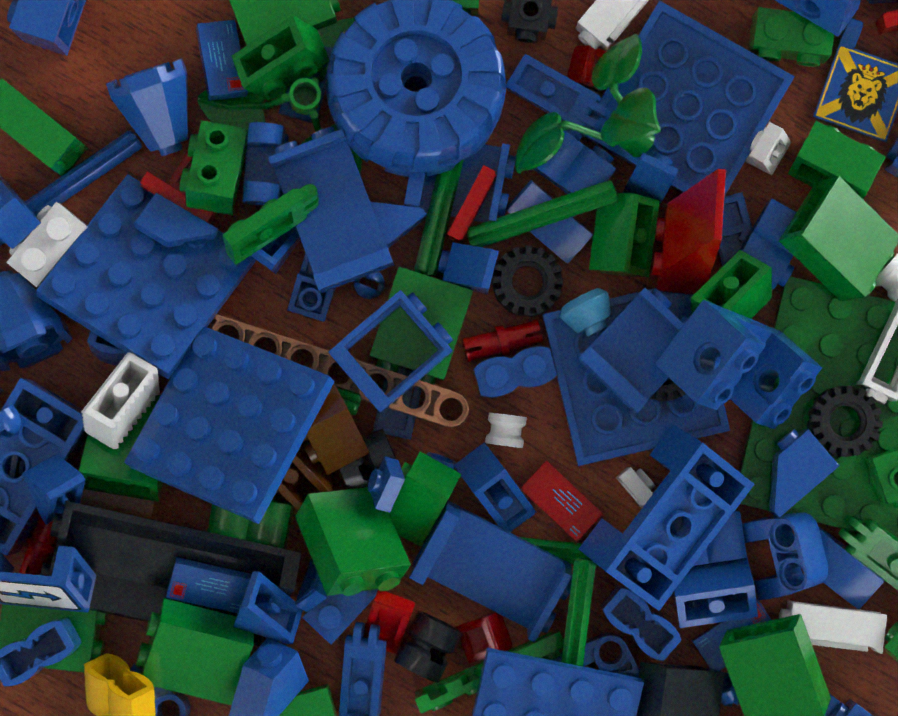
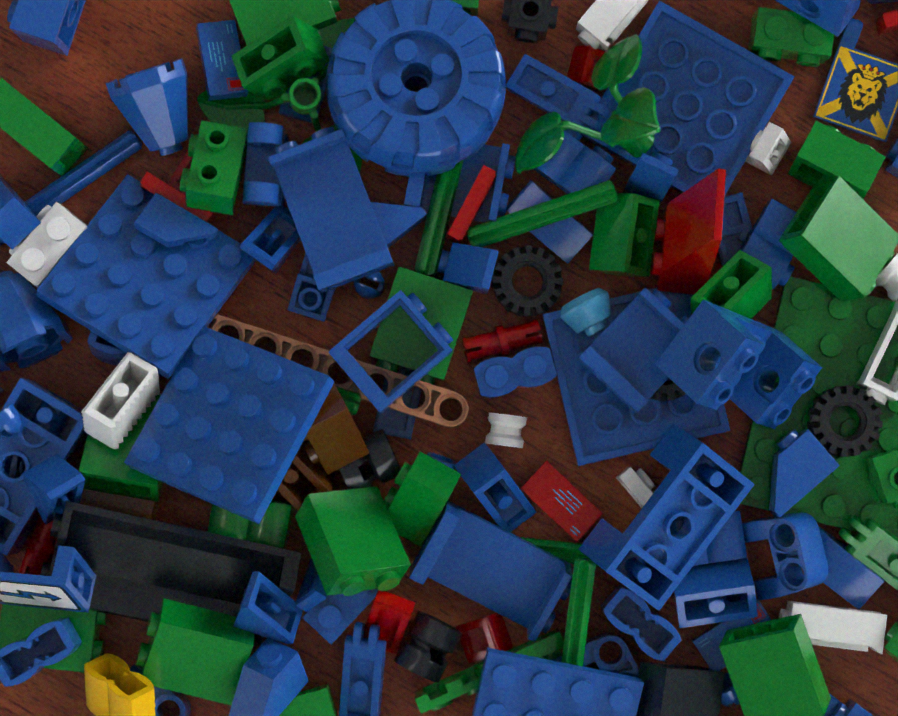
(207, 585): blue tile -> none
(270, 222): green hinge -> none
(386, 484): blue plate -> none

